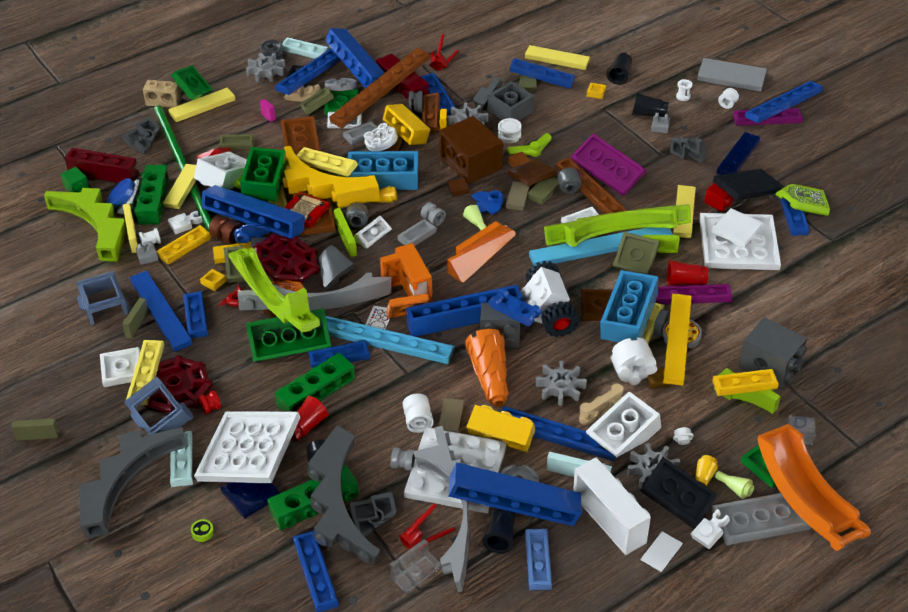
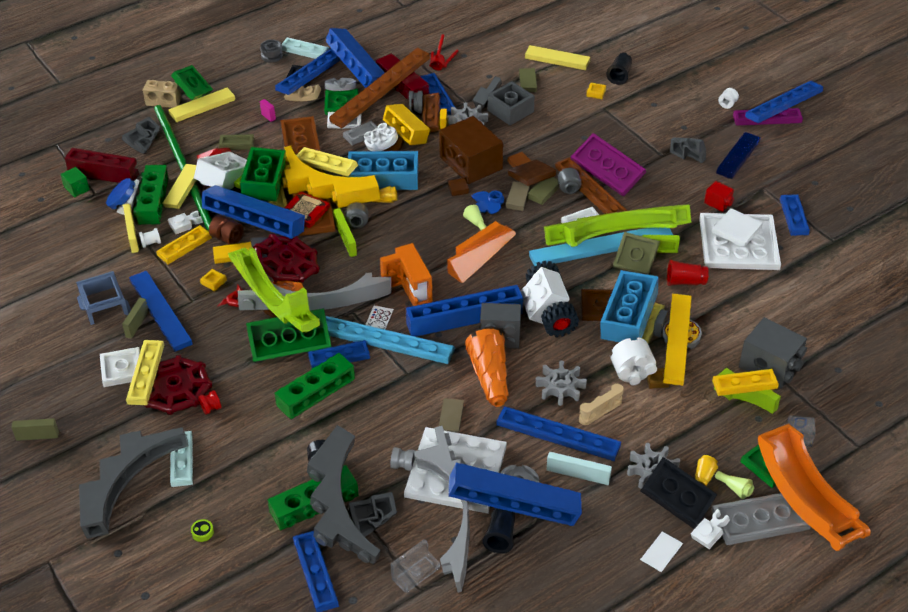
(100, 215): lime arch -> none
(146, 253): light grey tile -> none
(172, 421): sand blue piece -> none
(195, 315): blue tile -> none
(233, 274): olive tile -> none
(247, 447): white plate -> none
(248, 497): clear blue tile -> none
(249, 231): blue plate -> none
(265, 67): light grey gear -> none
(310, 414): red plant -> none
(316, 100): olive tile -> none
(332, 266): dark grey slope -> none
(372, 232): white slope -> none
(398, 306): orange tile -> none
(413, 535): red plant -> none
(417, 233): light grey tile -> none
(417, 413): white wheel -> none
(433, 214): light grey wheel -> none
(501, 426): yellow brick -> none
(509, 130): white wheel -> none
(514, 307): blue plate -> none
(535, 147): lime piece -> none
(538, 559): medium blue tile -> none
(542, 73): blue tile -> none
(612, 506): white piece -> none
(625, 425): white slope -> none
(649, 106): black plant -> none
(660, 124): light grey tile -> none
(683, 435): white plate -> none
(684, 90): white bush -> none
(685, 196): light yellow tile -> none
(699, 293): magenta tile -> none
(732, 74): light grey tile -> none
(748, 184): black tile -> none
(805, 199): lime tile -> none

